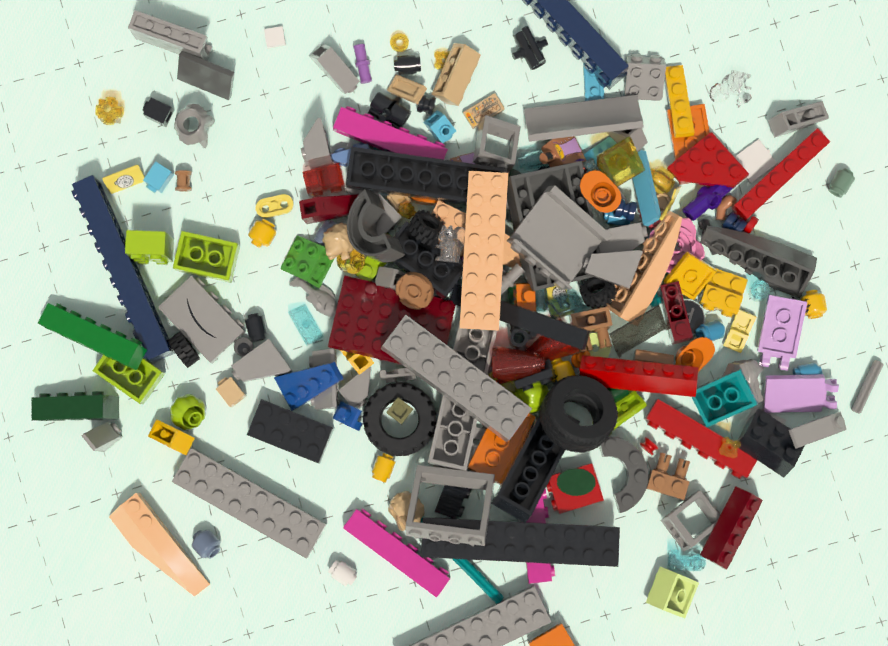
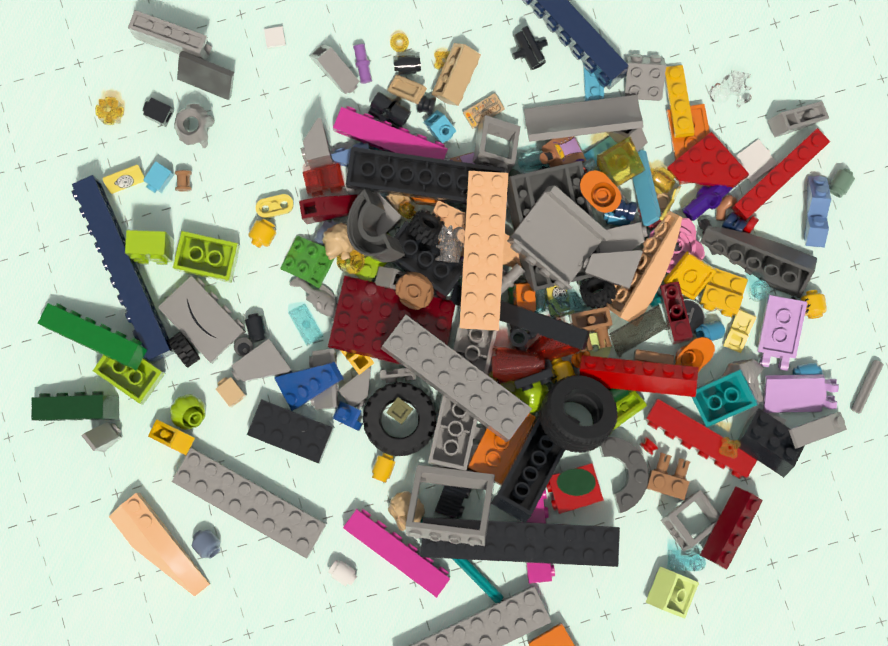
(817, 211): none -> medium blue arch

